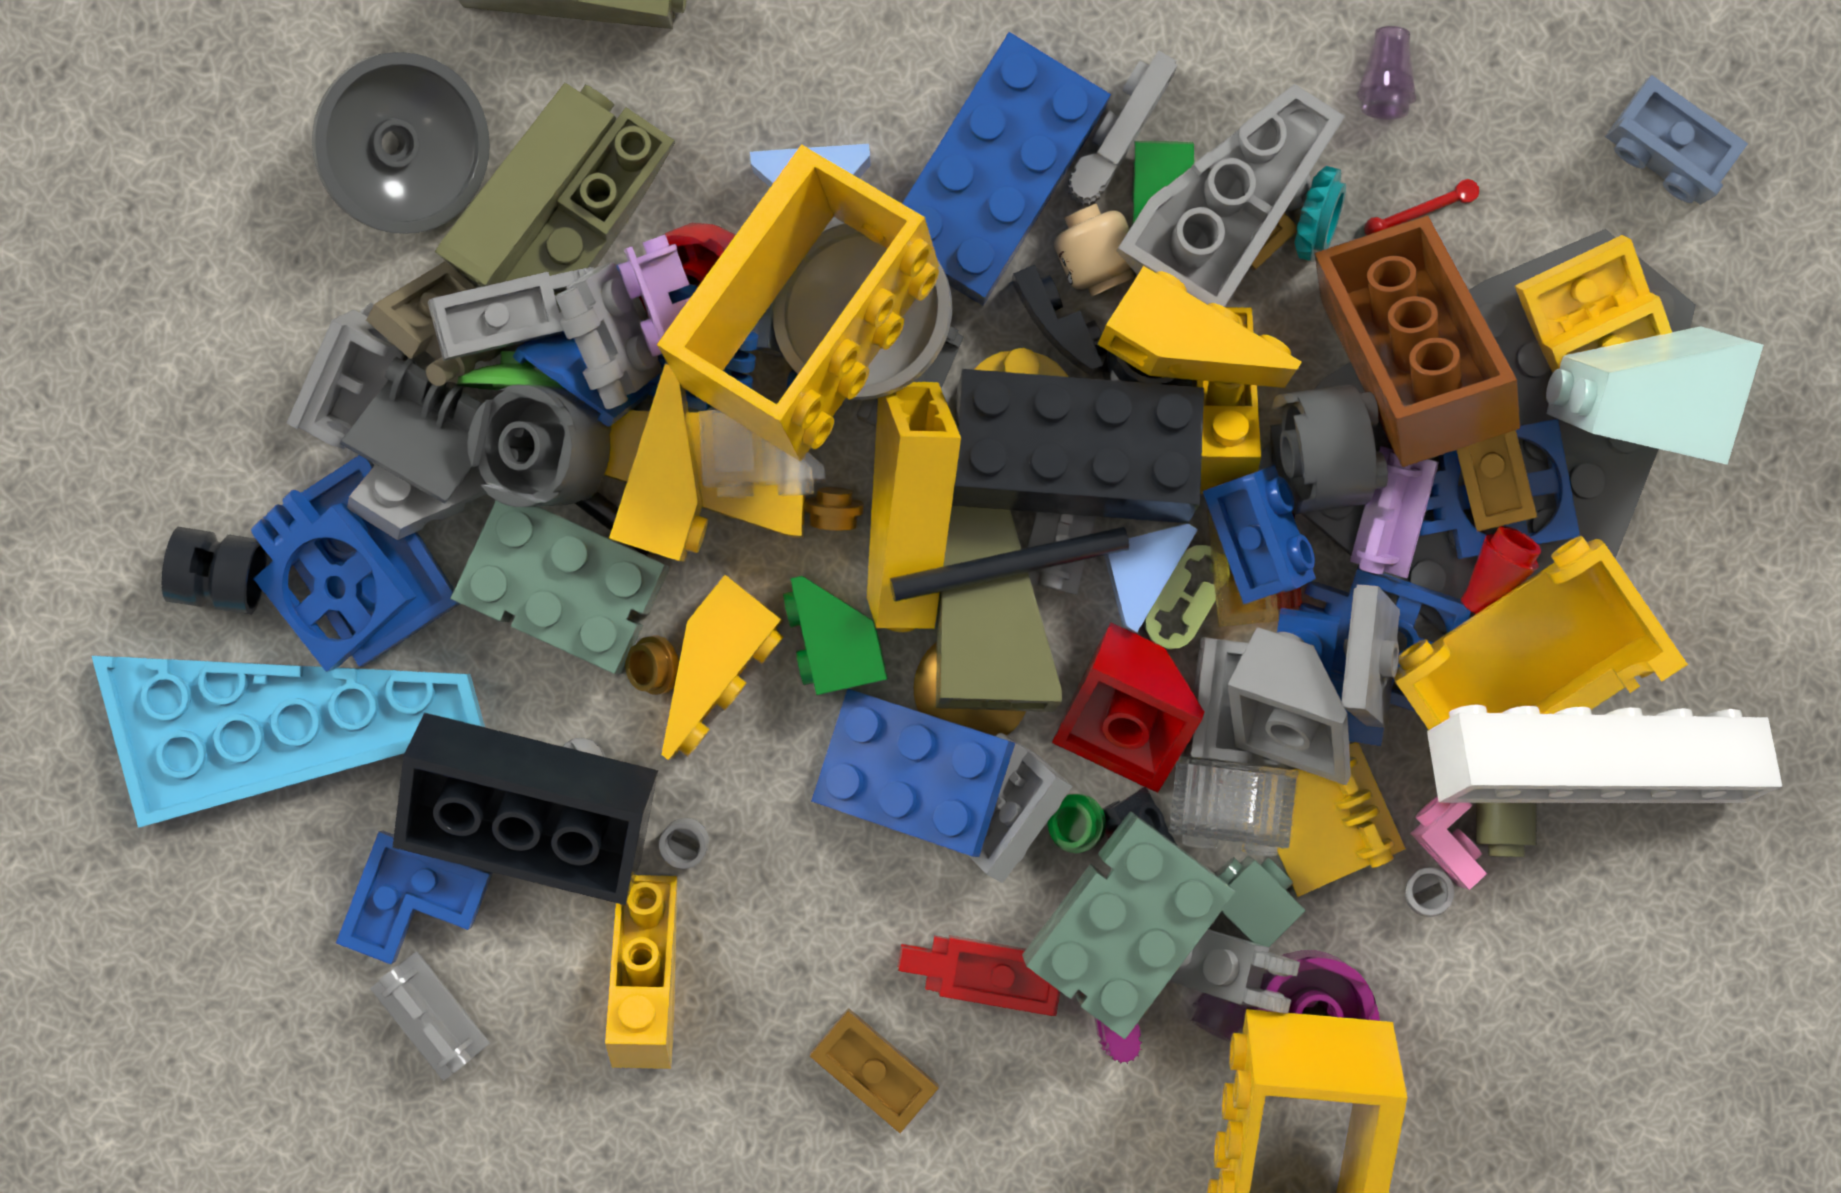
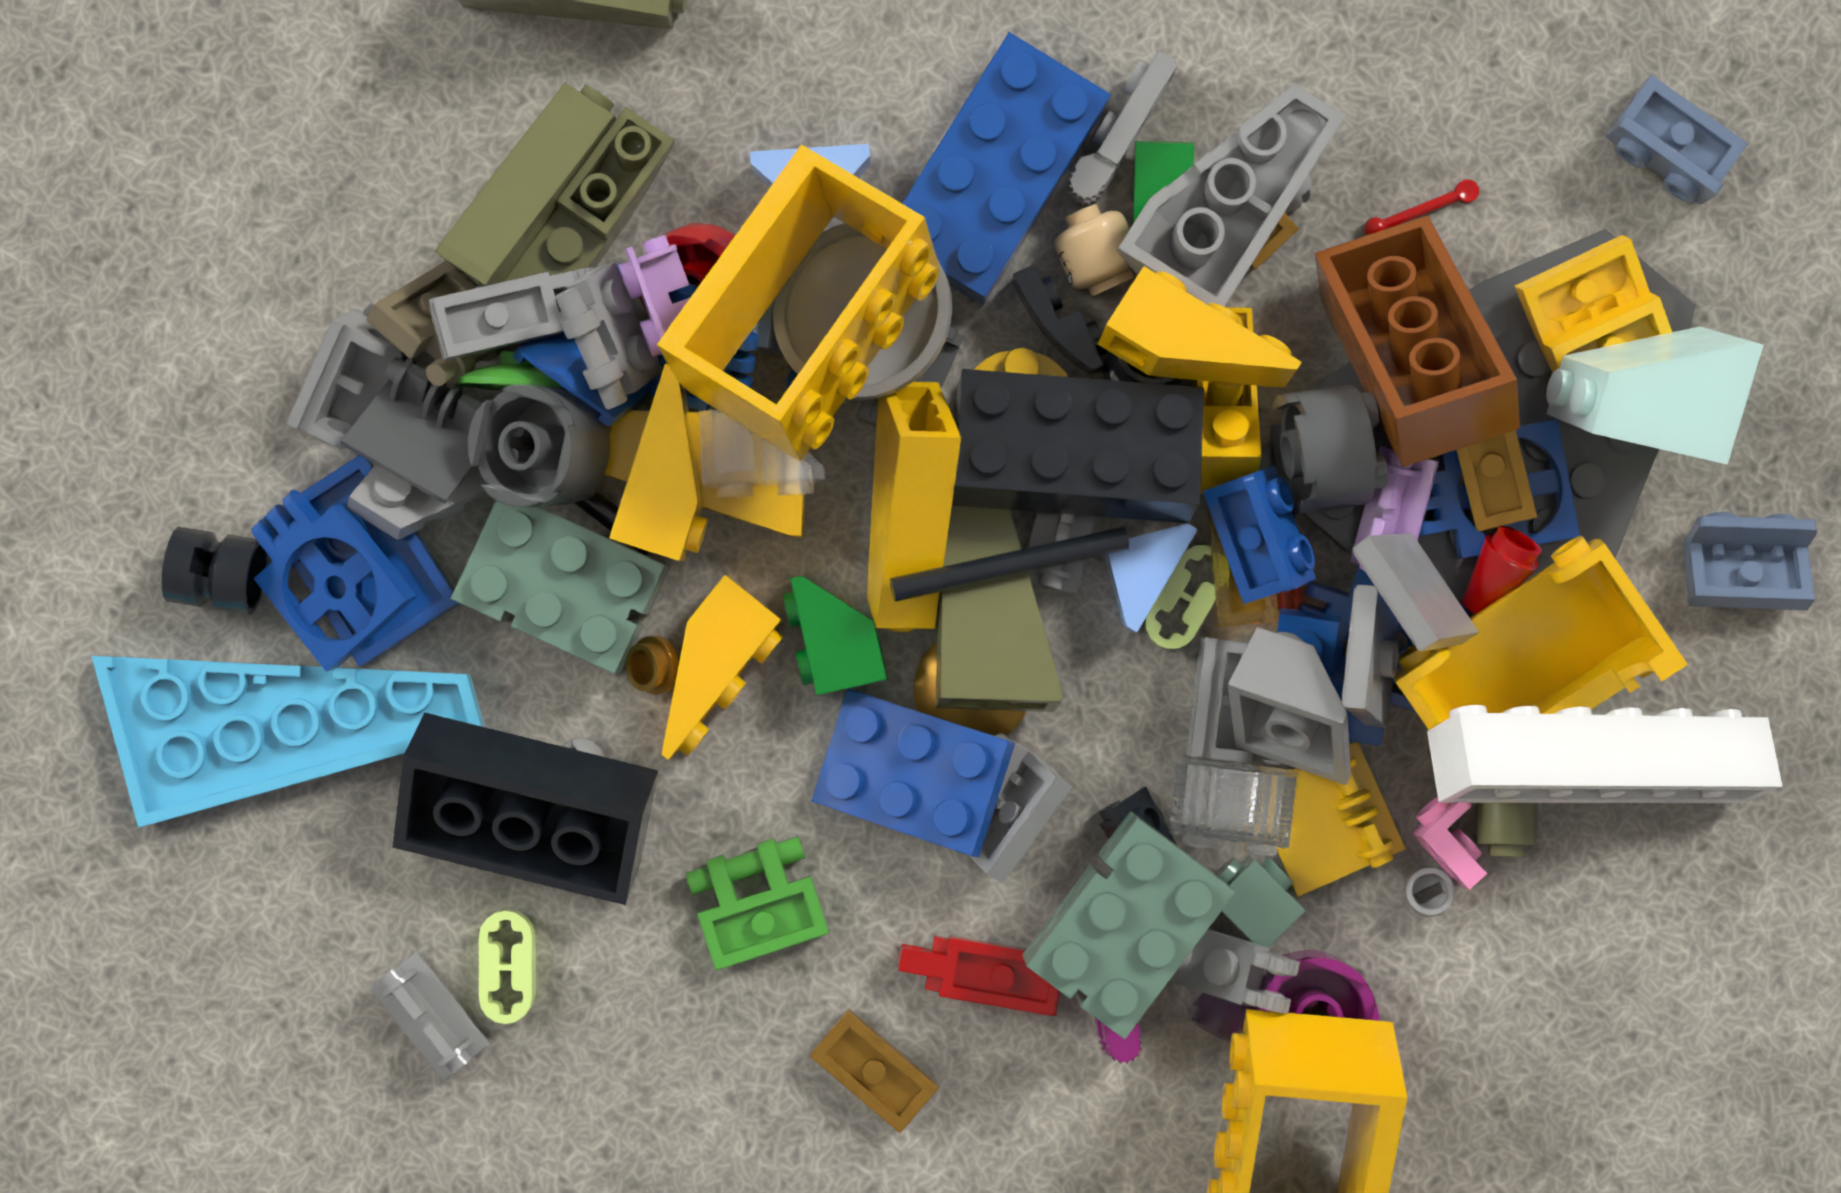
(399, 884): blue plate -> none
(438, 135): dark grey dish -> none
(521, 966): none -> yellowish green beam
(643, 976): yellow slope -> none
(680, 852): light grey hinge -> none
(763, 920): none -> bright green plate
(834, 509): pearl gold plate -> none
(1077, 824): green plate -> none
(1131, 710): red slope -> none
(1320, 213): teal gear -> none
(1388, 78): clear purple cone -> none
(1414, 591): none -> light grey tile
(1749, 562): none -> sand blue bracket

